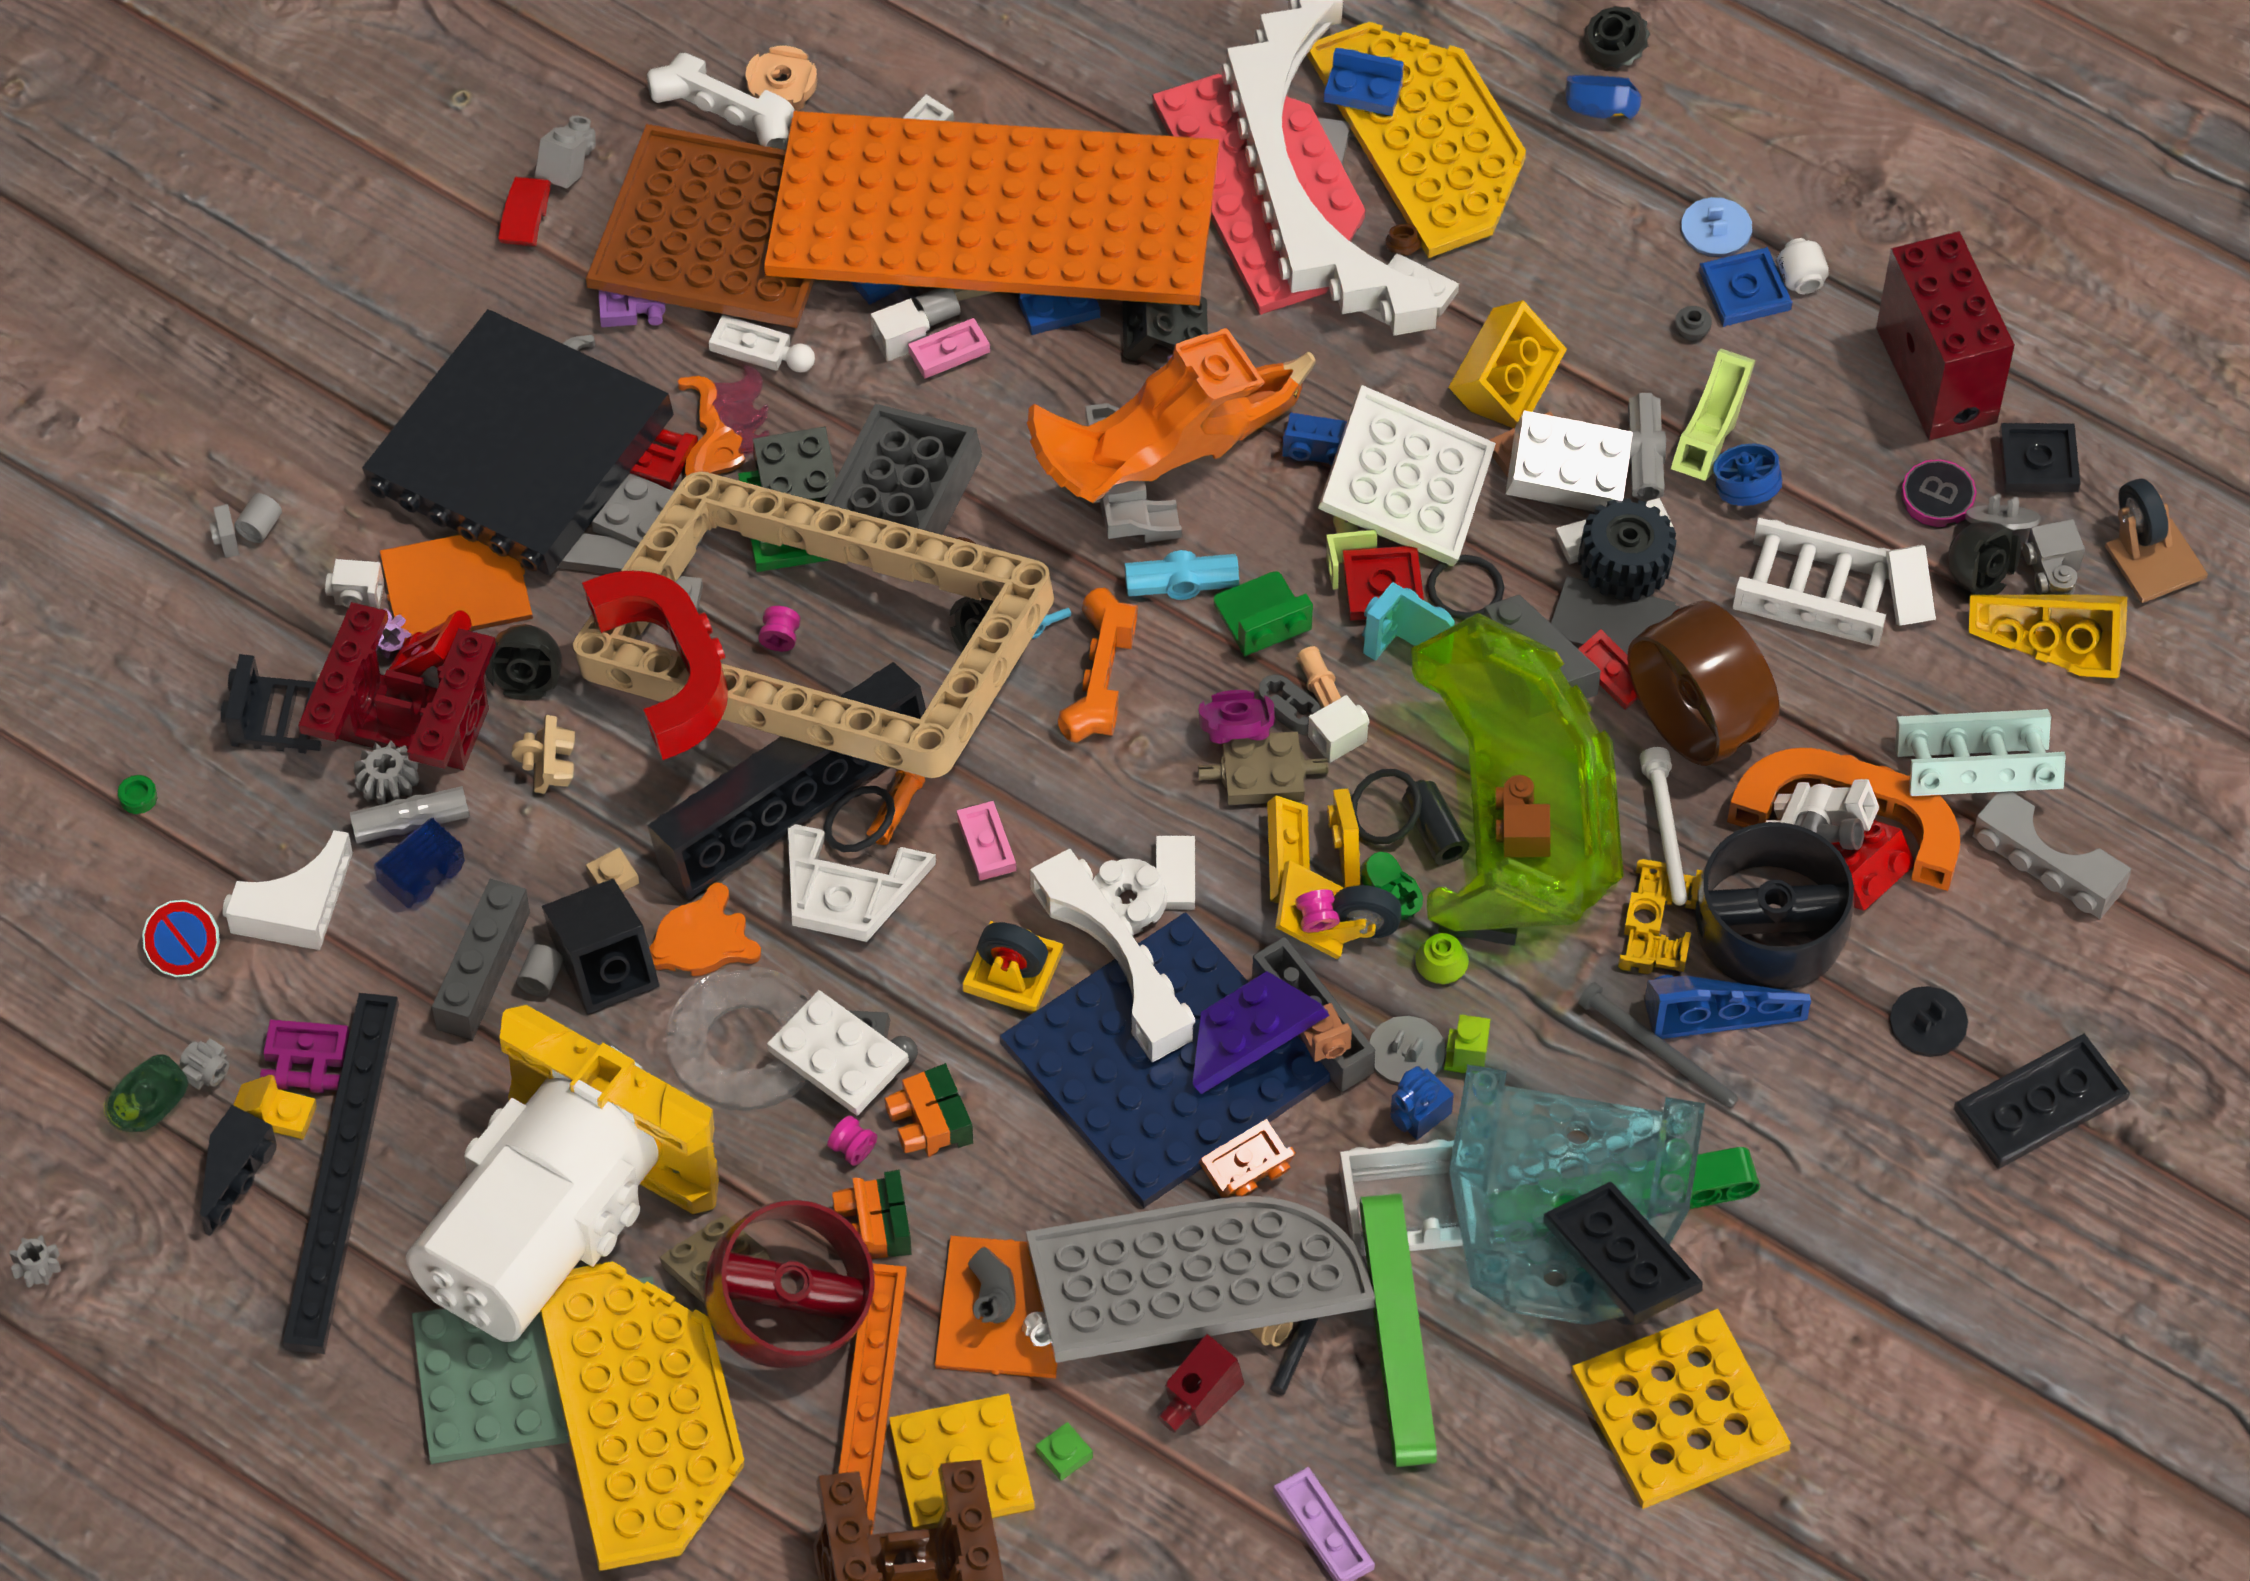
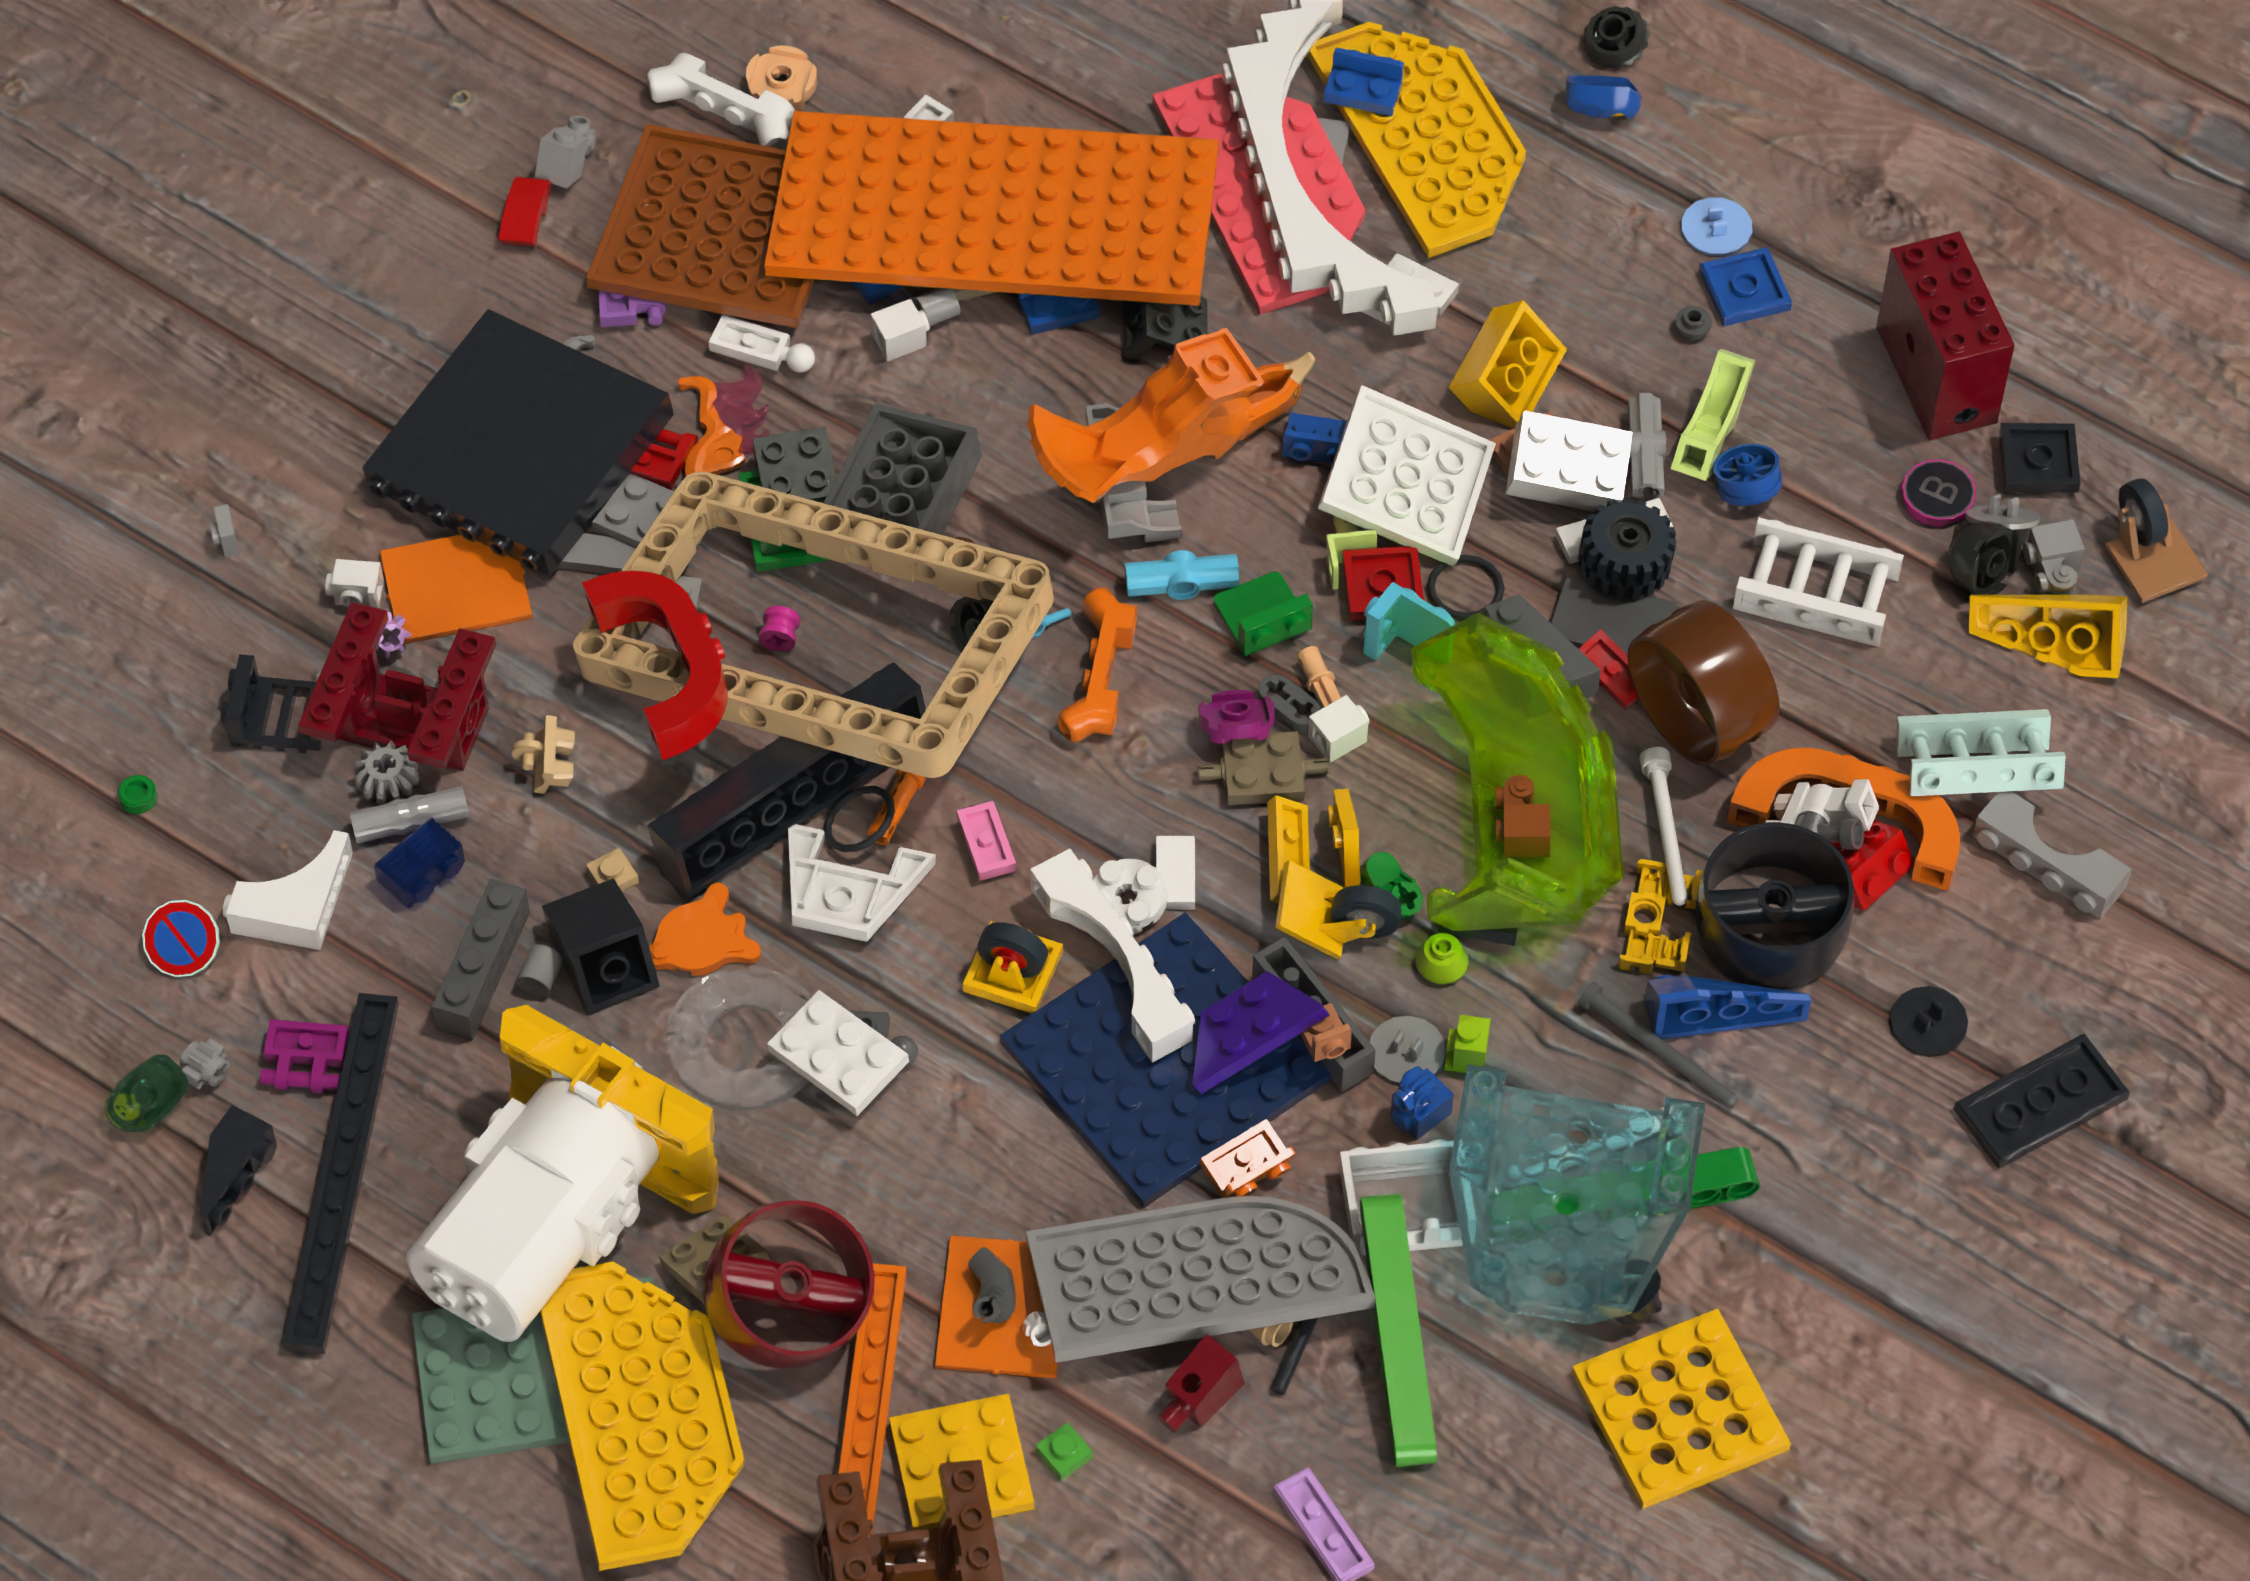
(30, 1251): light grey gear -> none
(258, 518): light grey beam -> none
(285, 1111): yellow slope -> none
(430, 647): red plate -> none
(525, 662): pearl dark grey cylinder -> none
(852, 1140): dark pink wheel -> none
(879, 1214): hips -> none
(935, 1111): orange hips -> none
(949, 348): bright pink plate -> none
(1317, 910): dark pink wheel -> none
(1403, 239): reddish brown plate -> none
(1416, 805): black piece -> none
(1437, 824): black brick -> none
(1623, 1252): black tile -> none
(1803, 266): white head -> none
(1910, 585): white tile -> none

